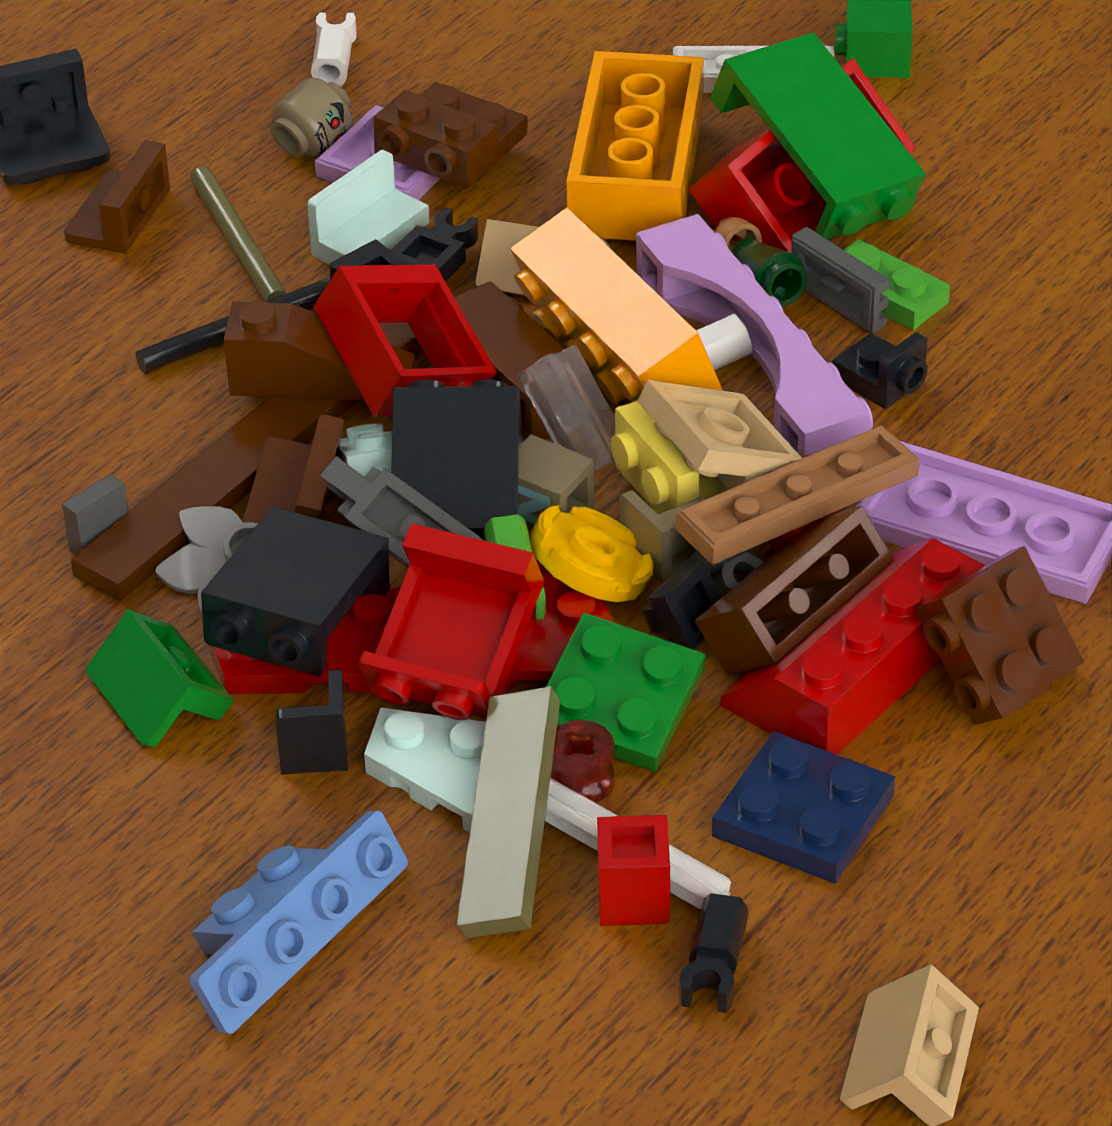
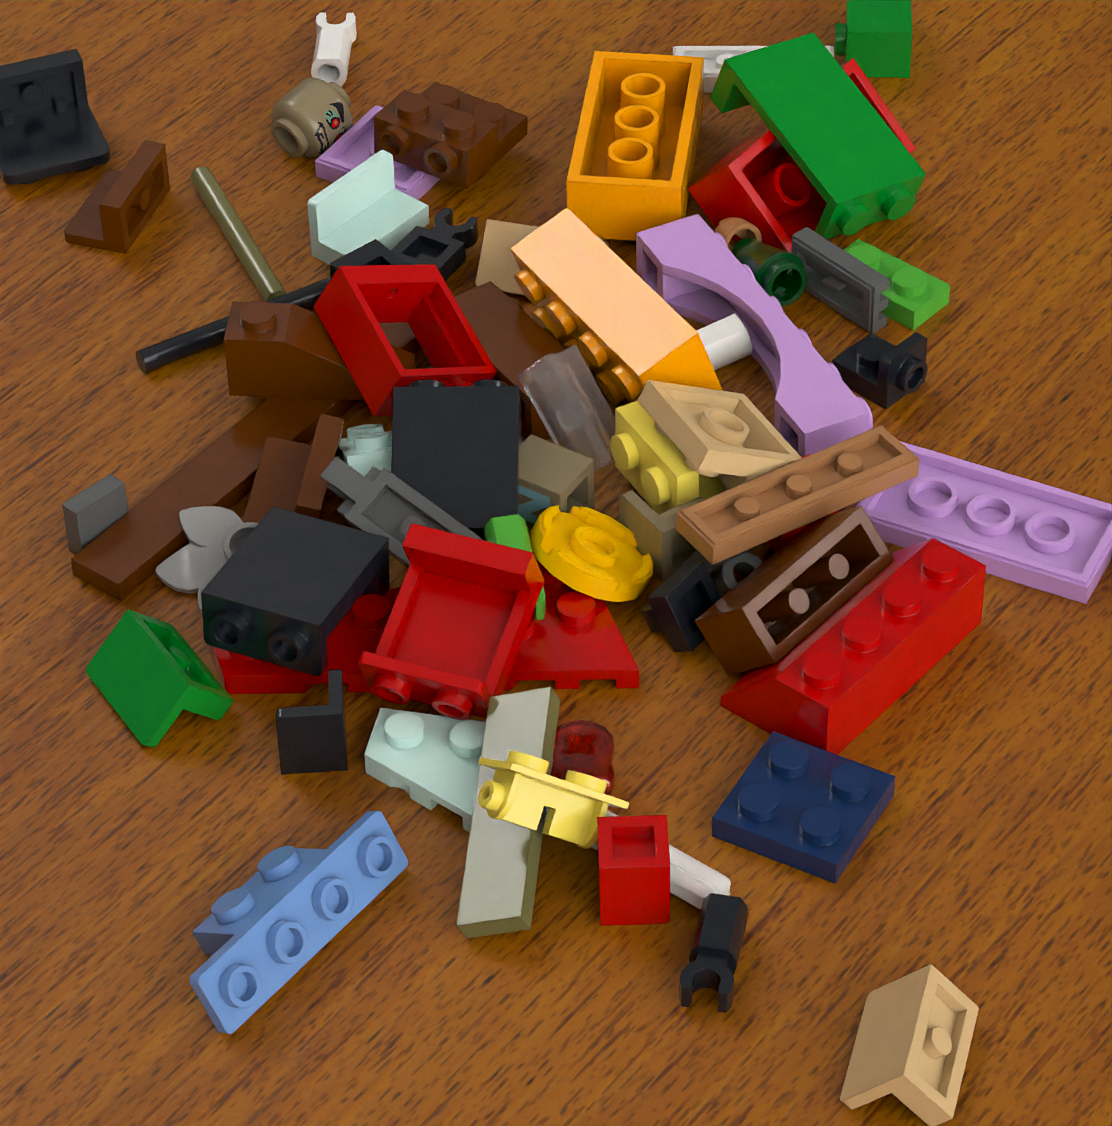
(524, 788): none -> light yellow hinge
(627, 685): green plate -> none
(999, 636): reddish brown plate -> none

